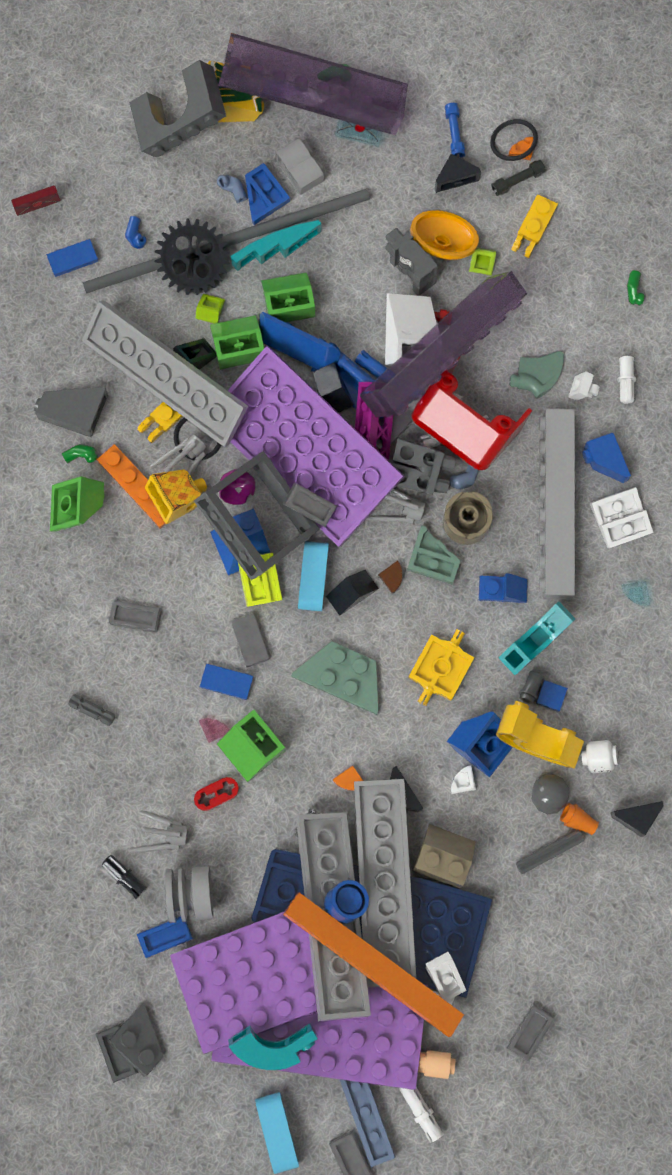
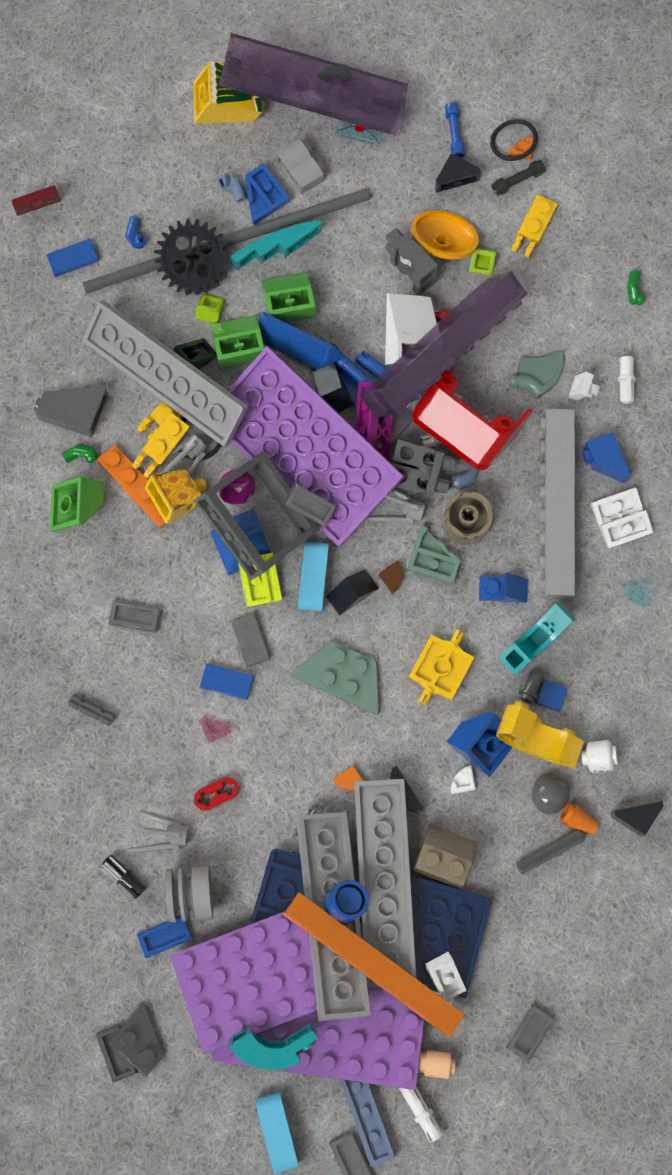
(162, 443): none -> yellow hinge
(202, 110): dark grey arch -> none
(251, 745): bright green slope -> none

